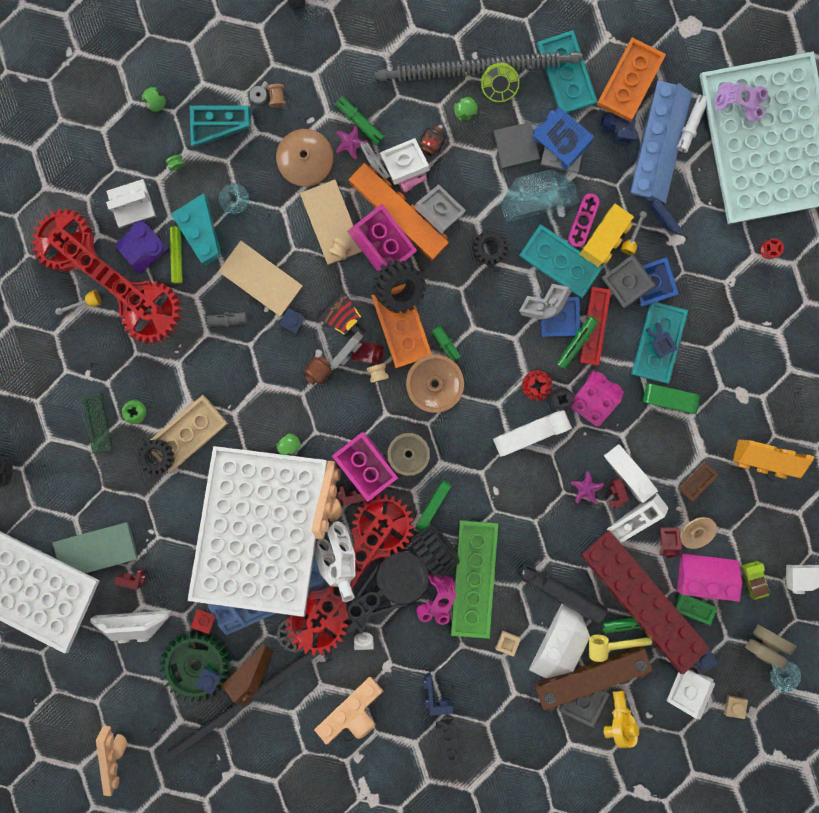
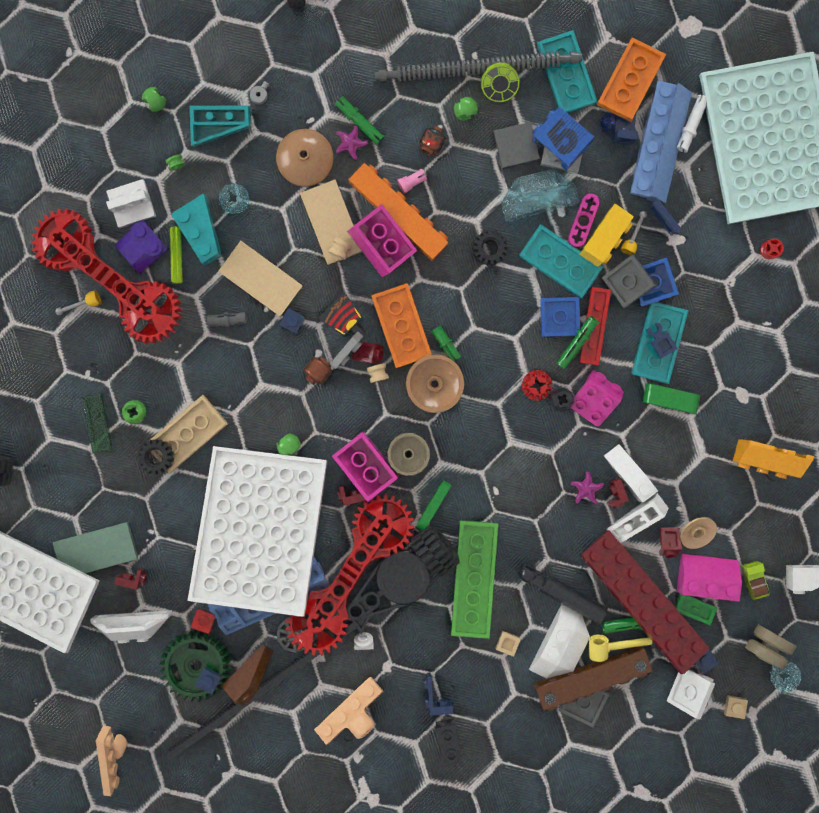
(276, 95): medium nougat bush -> none
(328, 504): light nougat plate -> none
(343, 568): white piece -> none
(374, 160): light grey wheel -> none
(404, 161): white plate -> none
(408, 296): black tyre -> none
(439, 208): light grey plate -> none
(445, 588): dark pink piece -> none
(532, 432): white beam -> none
(546, 307): light grey plate -> none
(624, 726): yellow pin -> none
(698, 482): reddish brown plate -> none
(731, 94): lavender piece -> none

